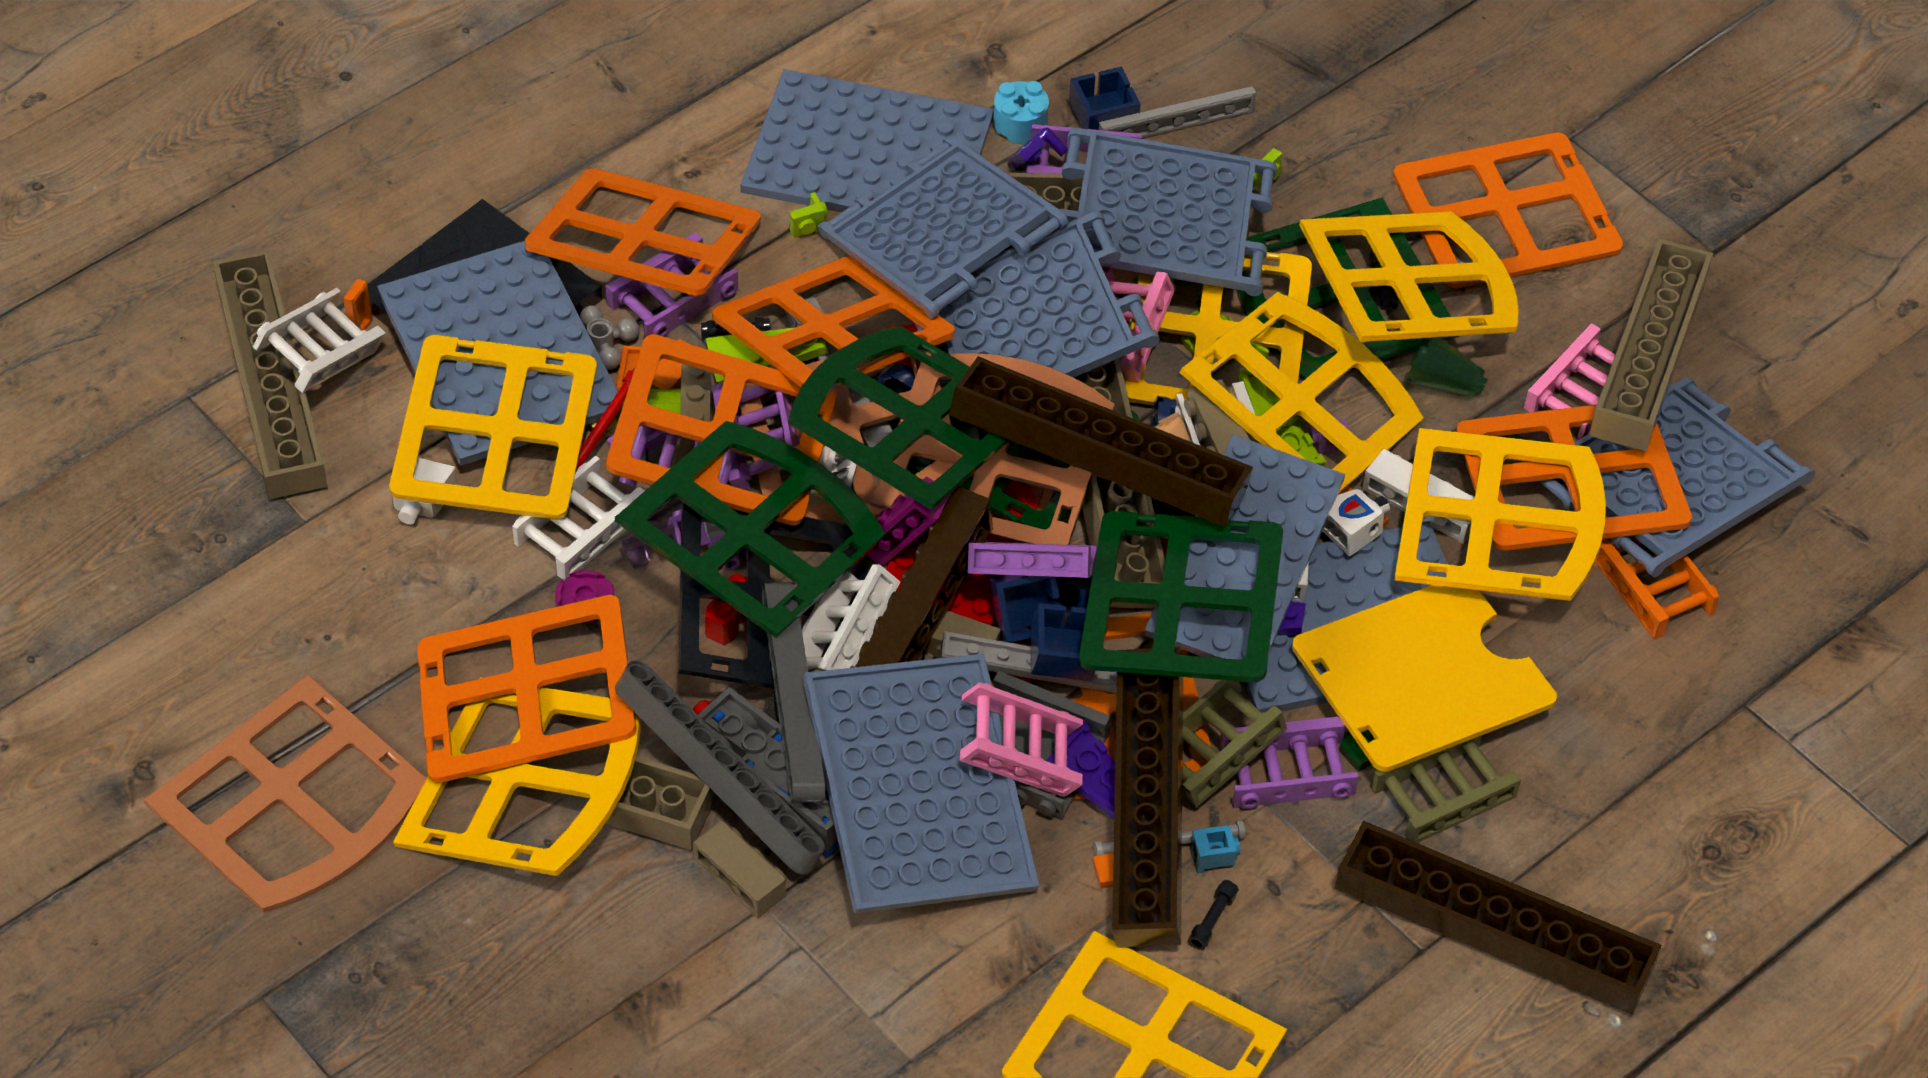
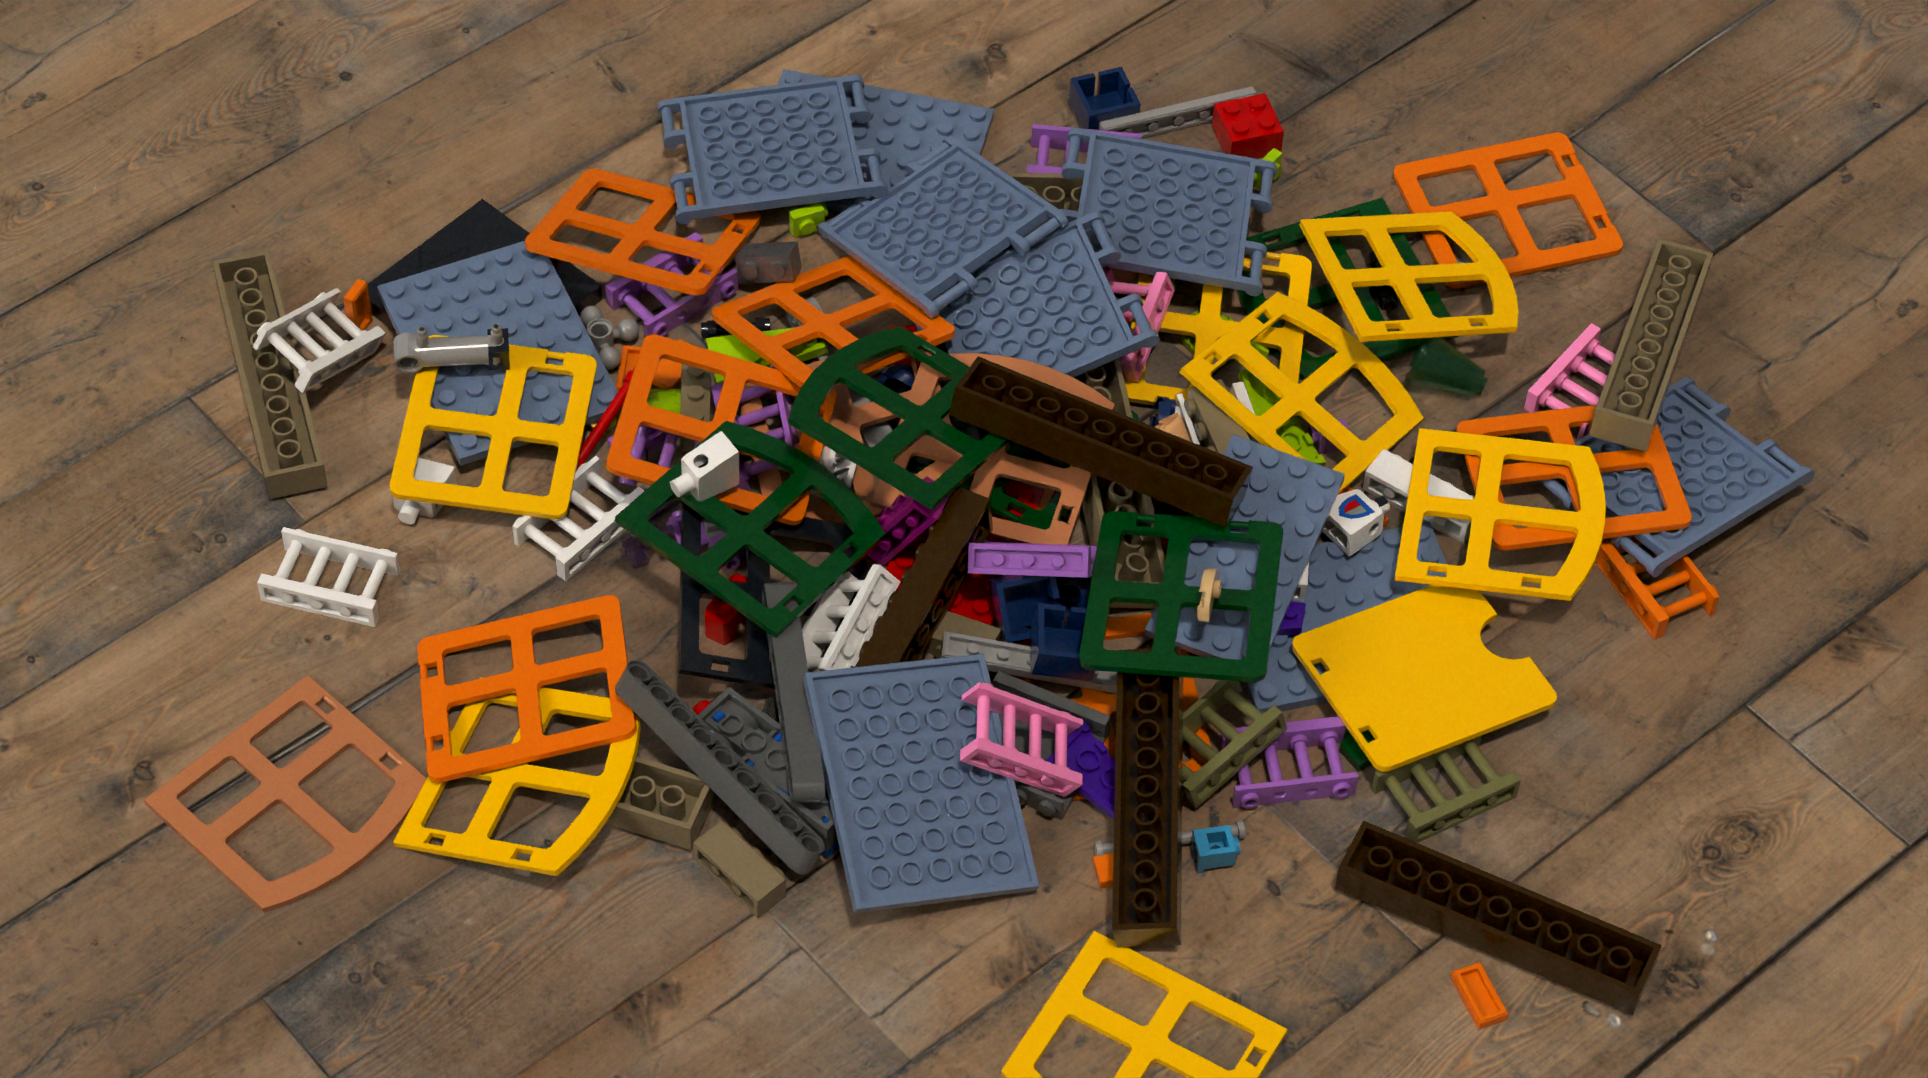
(325, 601): none -> white fence
(418, 351): none -> light grey piece
(582, 586): magenta tile -> none
(708, 469): none -> white torso
(768, 262): none -> flat silver brick
(771, 147): none -> sand blue plate
(1017, 108): medium azure brick -> none
(1031, 149): dark purple plate -> none
(1202, 933): black bar -> none
(1210, 589): none -> tan plate
(1247, 126): none -> red brick
(1479, 995): none -> orange tile

